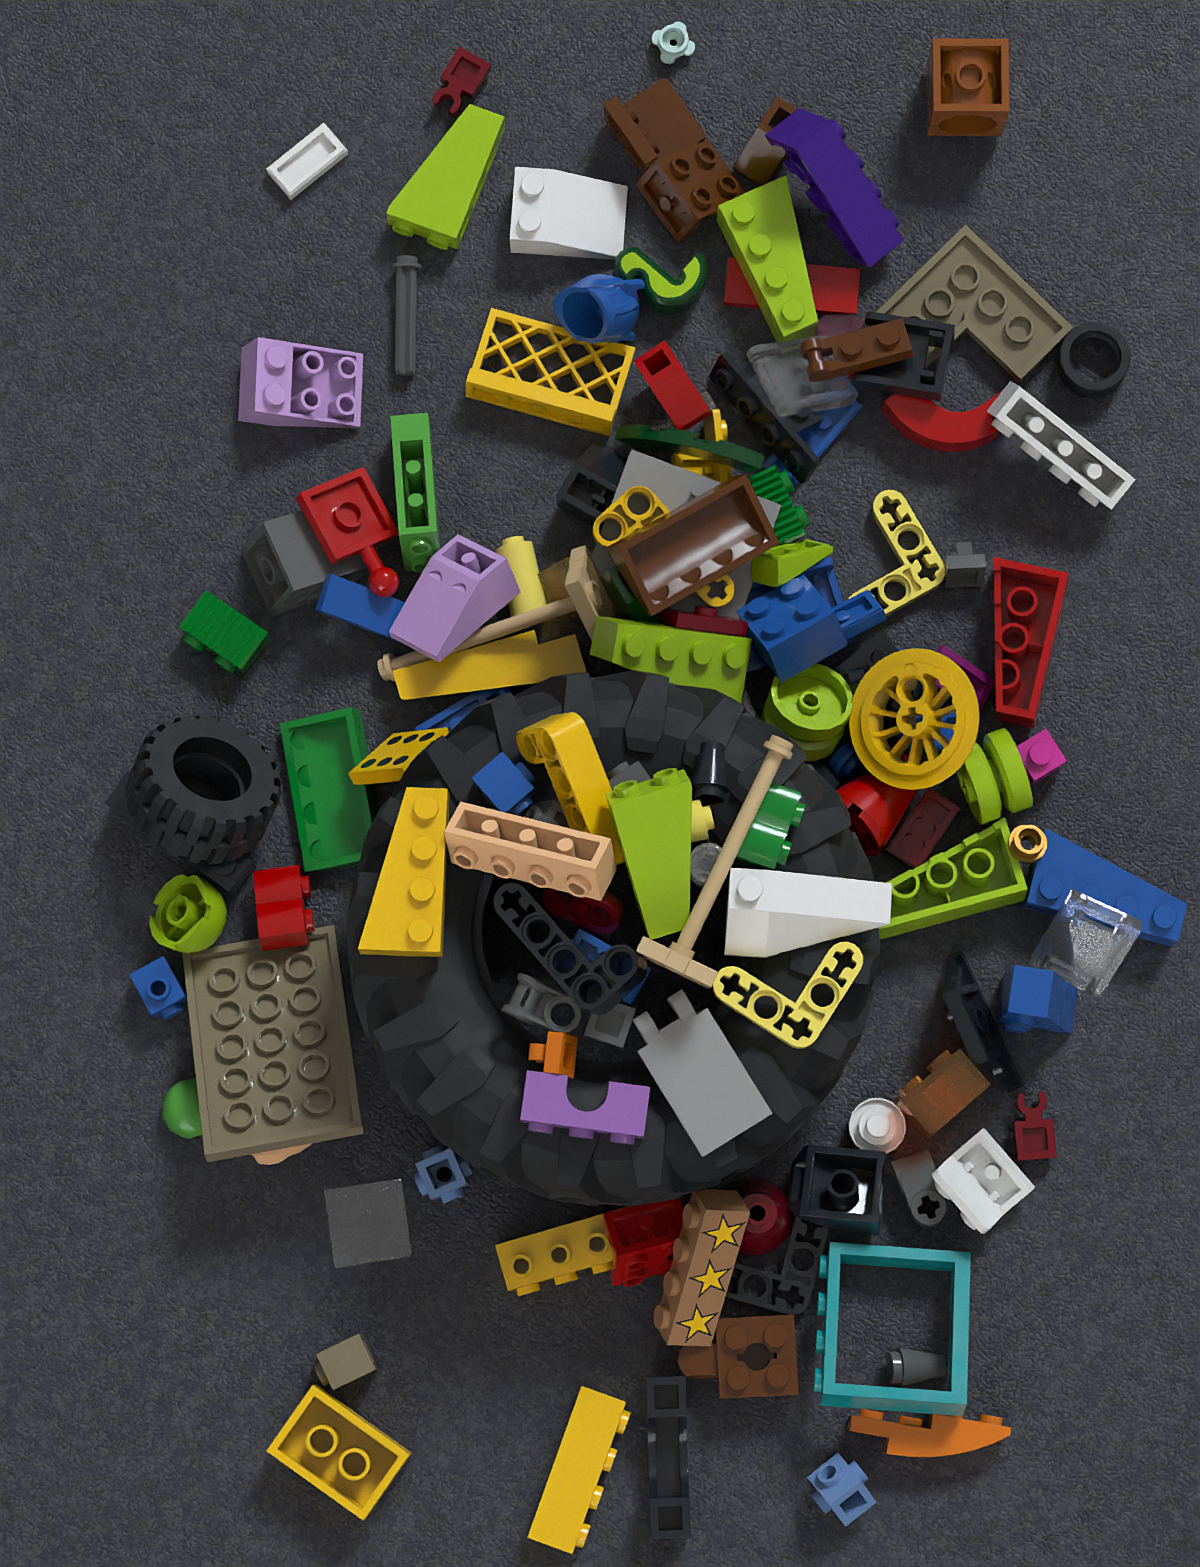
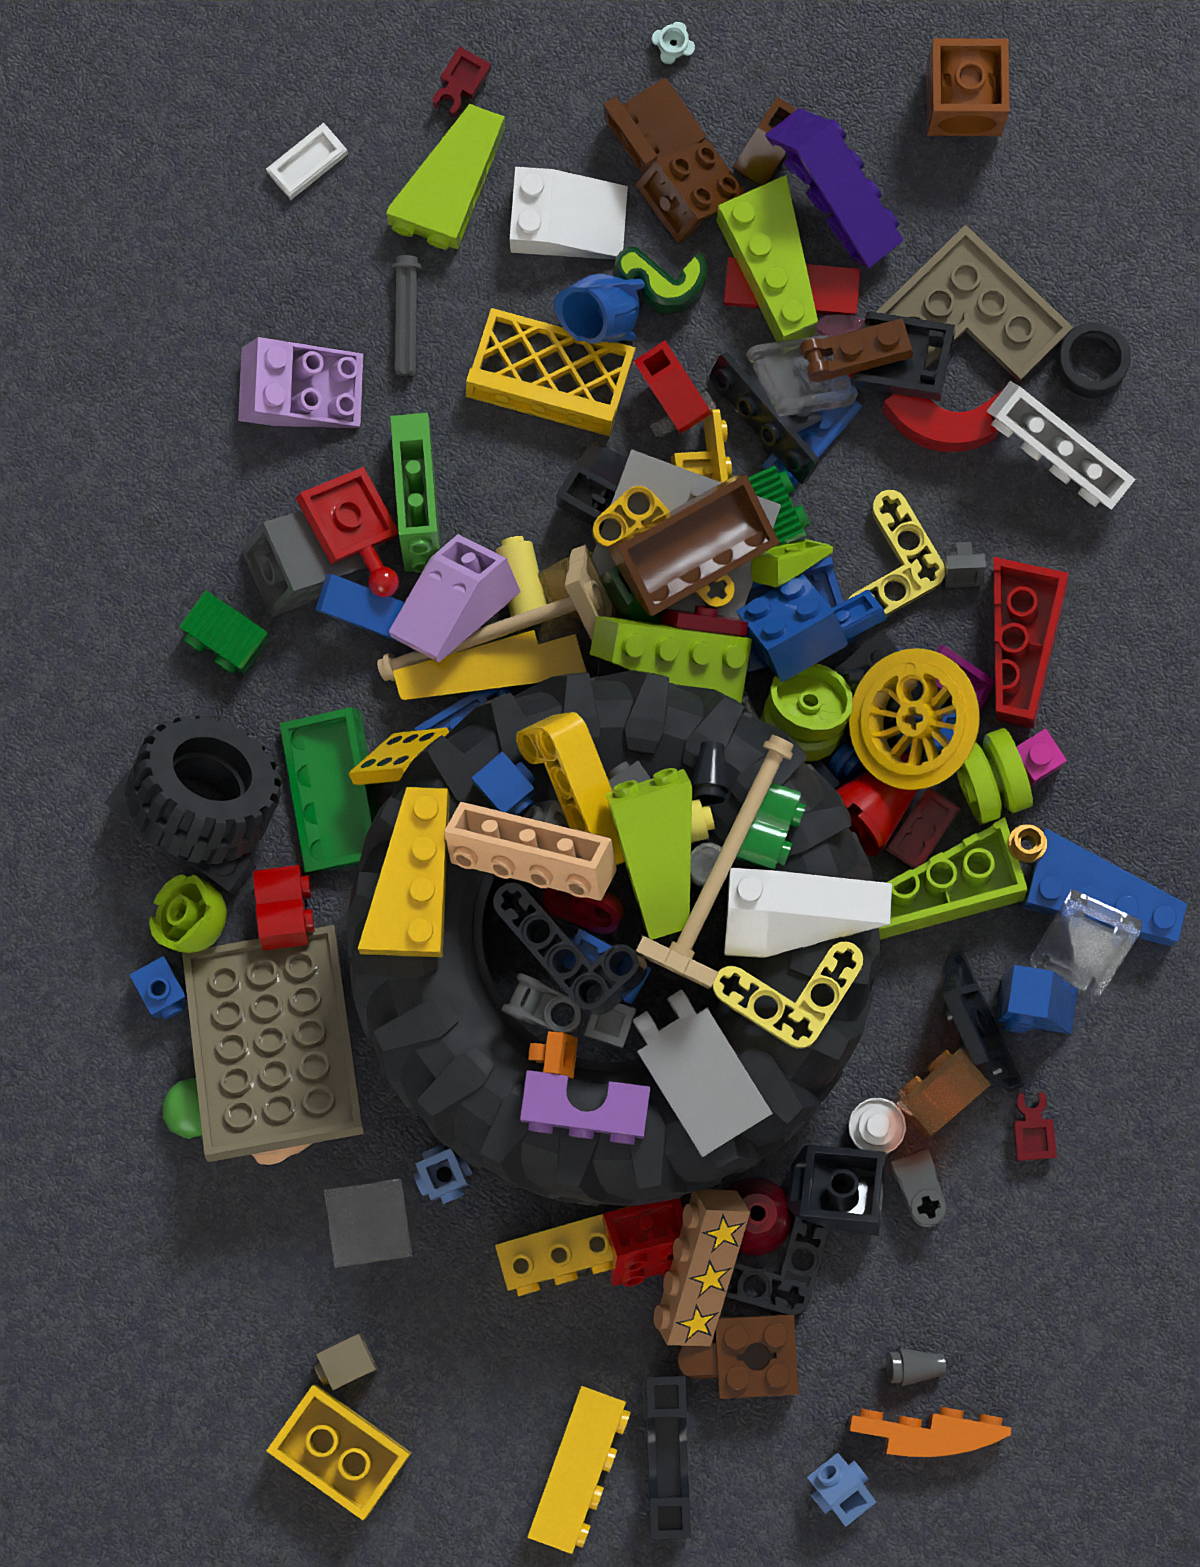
(688, 444): dark green tile -> none
(891, 1398): teal window -> none
(981, 1181): white bracket -> none

